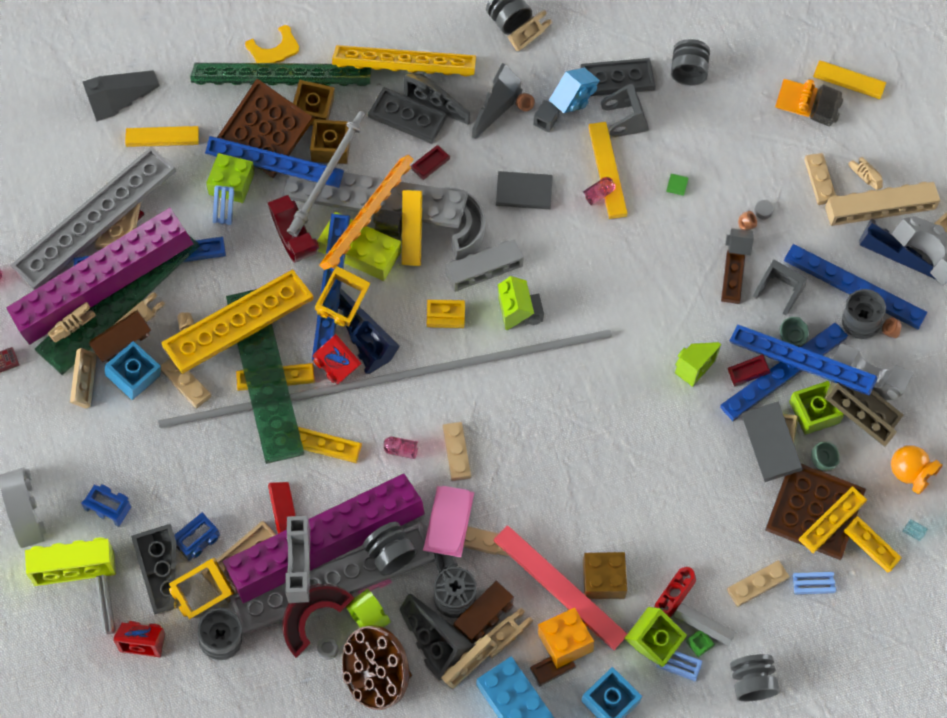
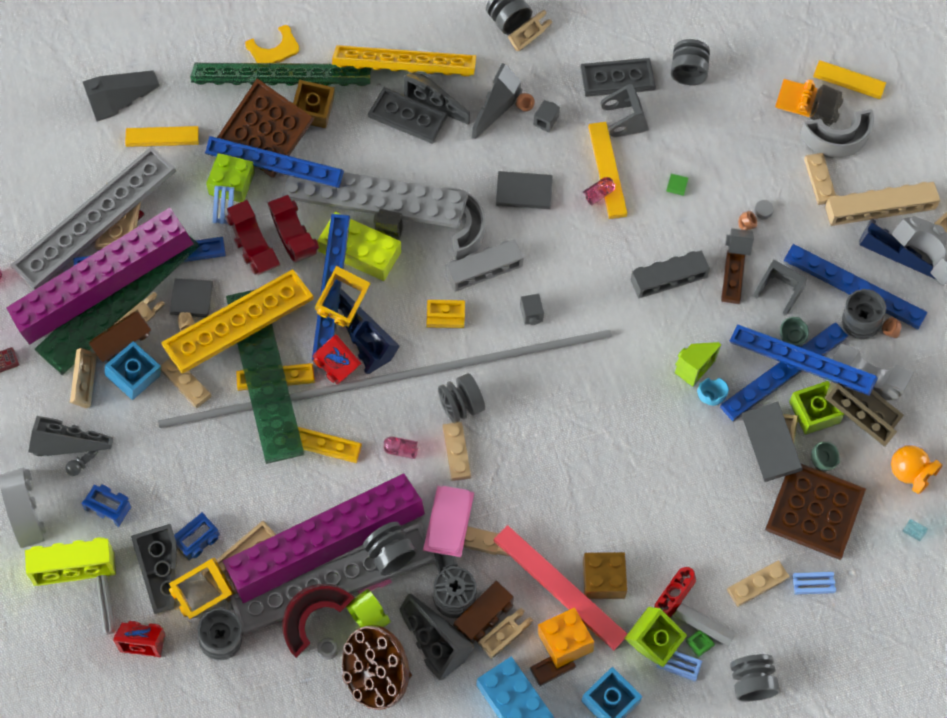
(53, 438): none -> dark grey wedge
(71, 322): tan hinge -> none
(74, 466): none -> dark grey bar
(191, 297): none -> dark grey tile
(250, 239): none -> dark red brick
(281, 503): red tile -> none
(298, 559): light grey arch -> none
(301, 217): light grey bar -> none
(326, 139): pearl gold brick -> none
(363, 217): light orange plate -> none
(411, 227): yellow tile -> none
(430, 162): dark red tile -> none
(464, 397): none -> dark grey wheel
(469, 661): tan plate -> none
(514, 301): lime slope -> none
(574, 90): dark azure brick -> none
(669, 274): none -> dark grey brick
(713, 391): none -> medium azure hair
(748, 370): dark red tile -> none
(832, 519): yellow tile -> none
(838, 142): none -> light grey brick
(867, 173): tan hinge -> none
(872, 544): yellow tile -> none

